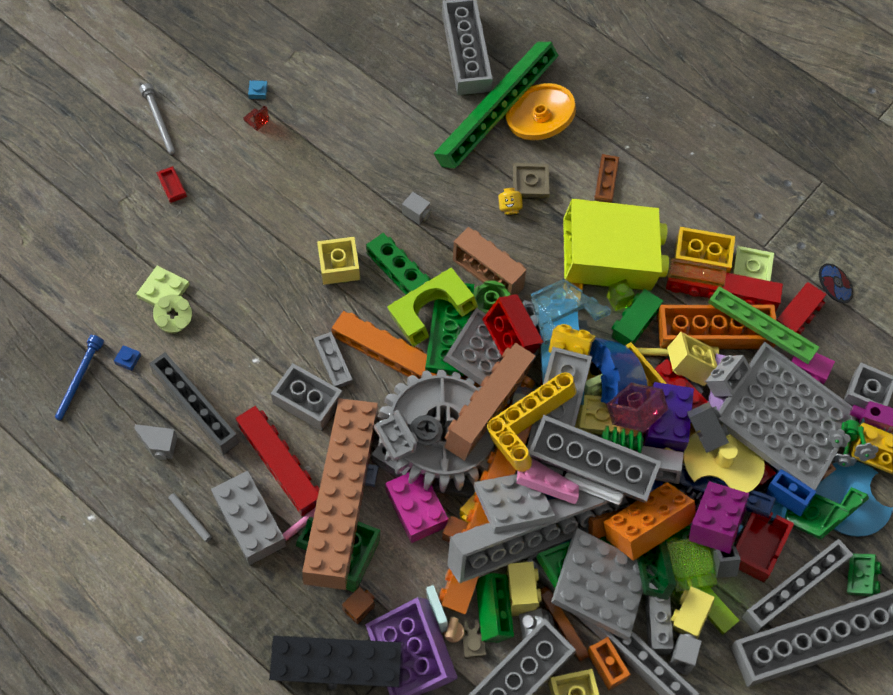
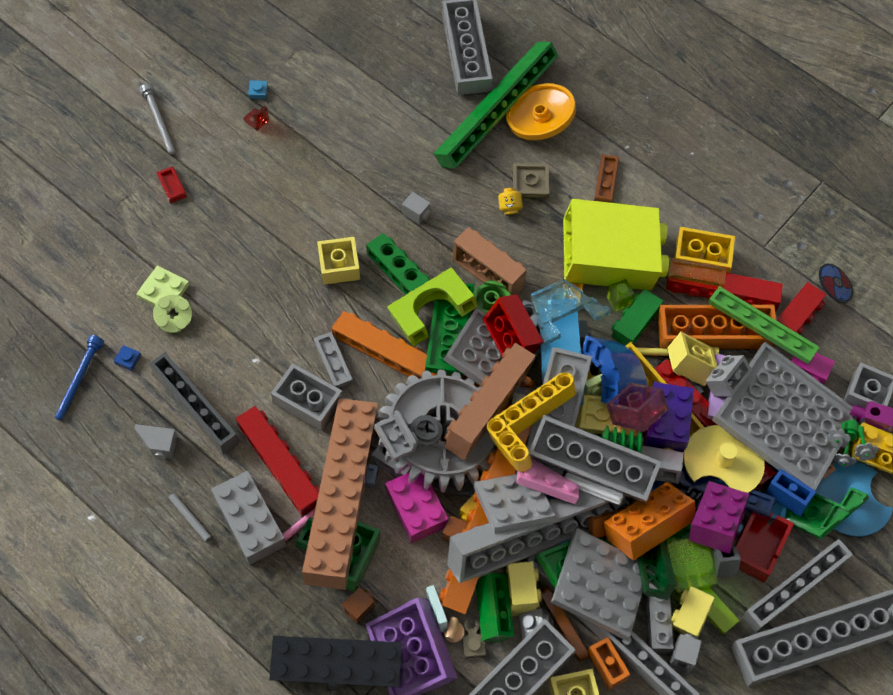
(571, 339): yellow bracket -> none
(711, 432): dark grey brick -> none
(753, 263): yellowish green plate -> none
(864, 575): green bracket -> none

